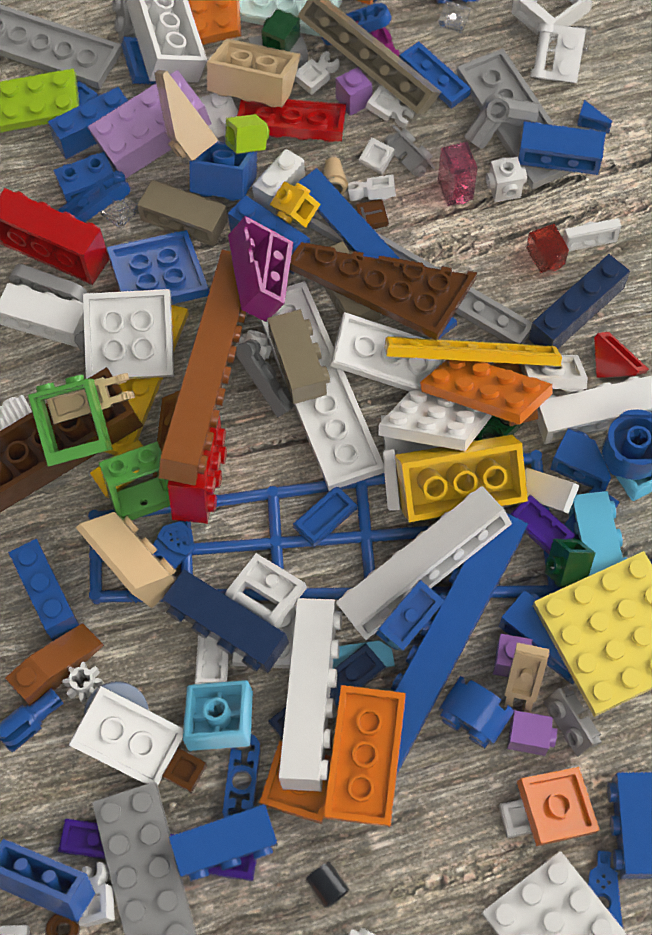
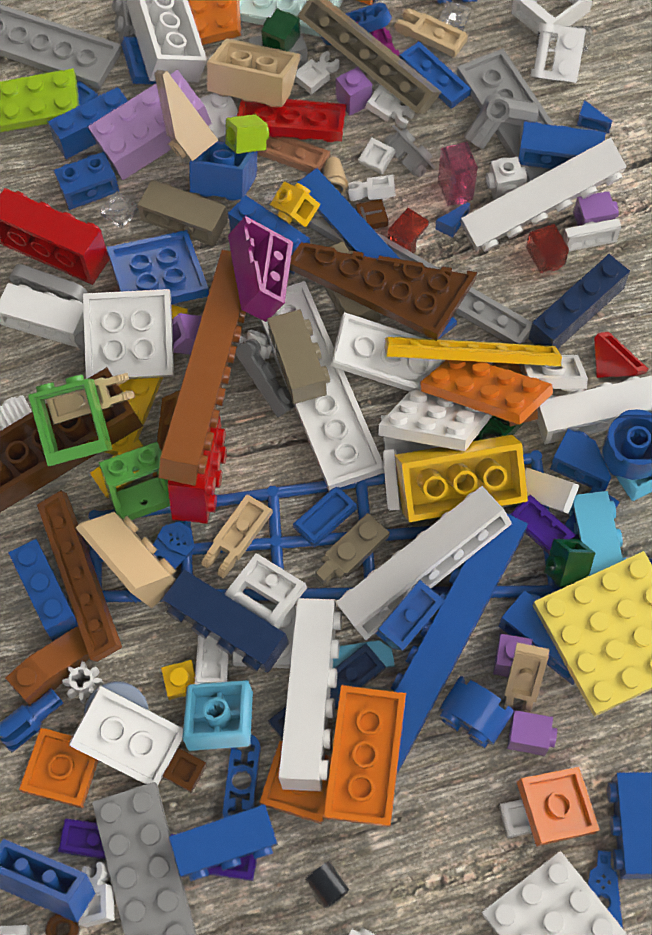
(58, 770): none -> orange plate
(79, 577): none -> dark orange plate
(98, 197): blue hinge -> none
(177, 678): none -> yellow plate
(184, 332): none -> medium lavender brick
(237, 534): none -> tan hinge
(286, 168): white brick -> none
(295, 153): none -> nougat tile
(352, 549): none -> dark tan hinge
(407, 229): none -> clear red panel
(431, 32): none -> tan hinge
(451, 222): none -> blue piece
(543, 195): none -> white brick
(564, 709): light grey hinge -> none
(595, 208): none -> medium lavender brick

